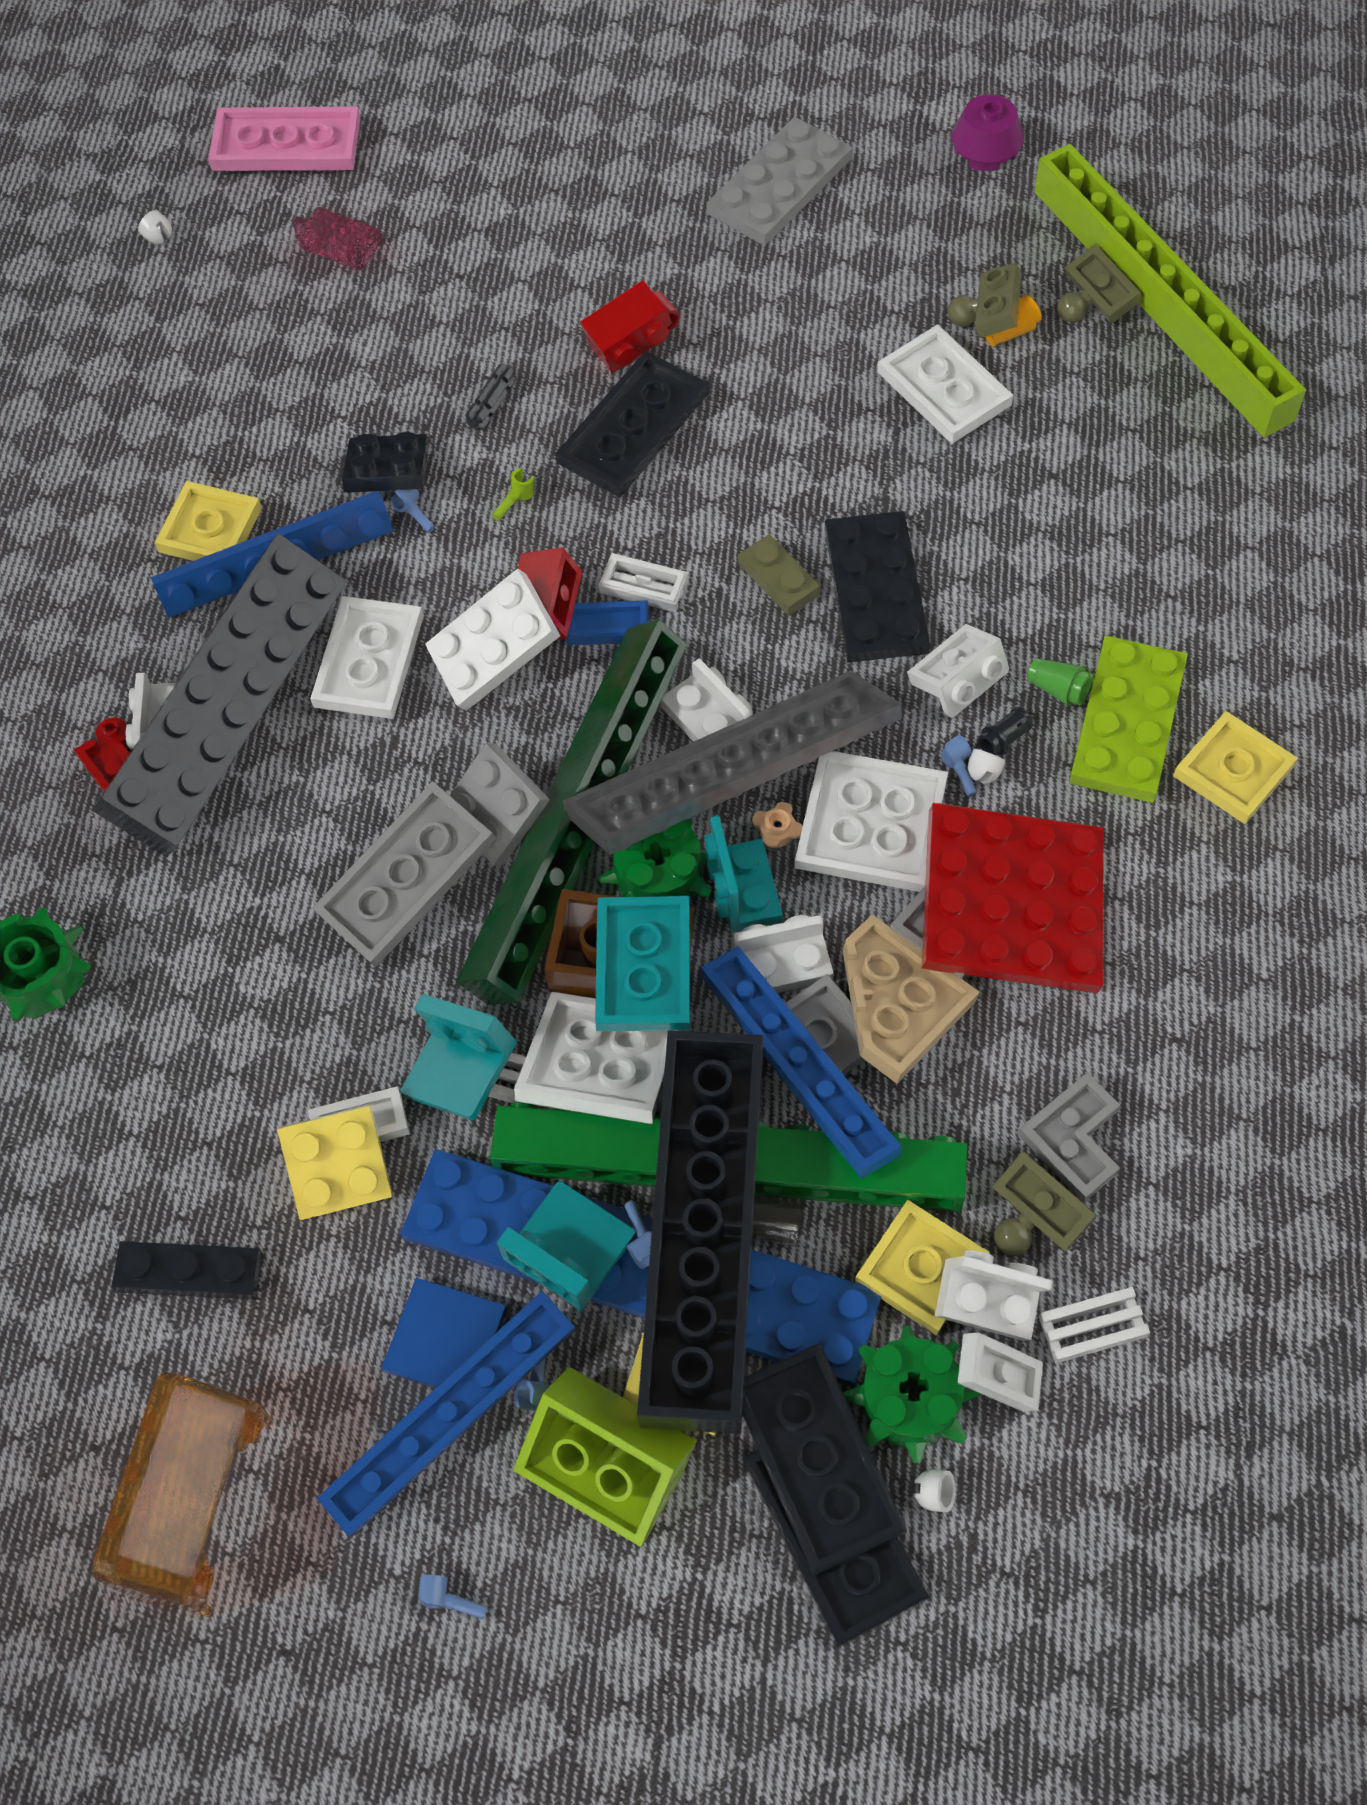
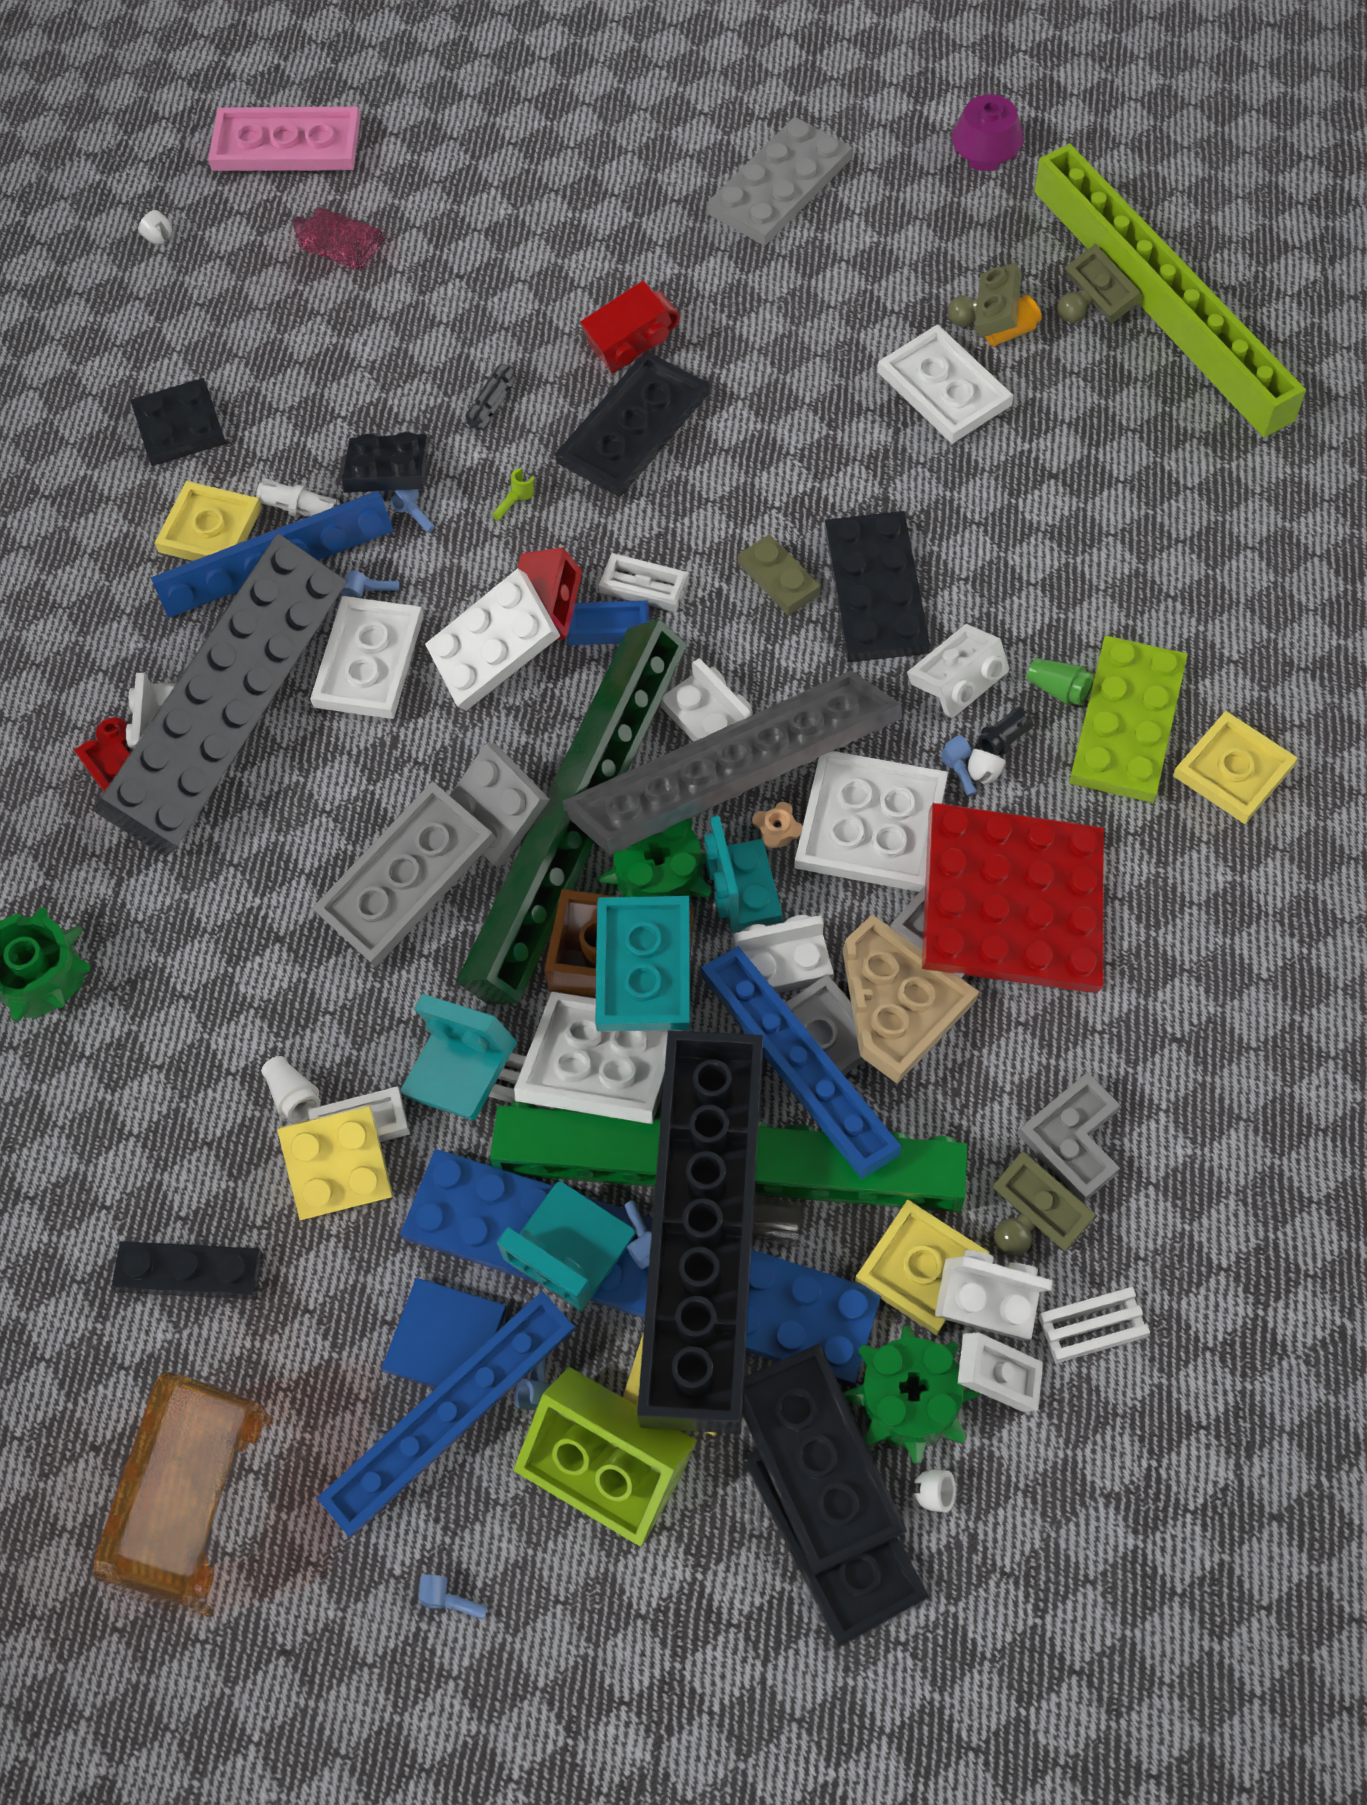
(177, 421): none -> black plate
(290, 1090): none -> white cone
(293, 499): none -> white pin
(358, 583): none -> medium blue hand

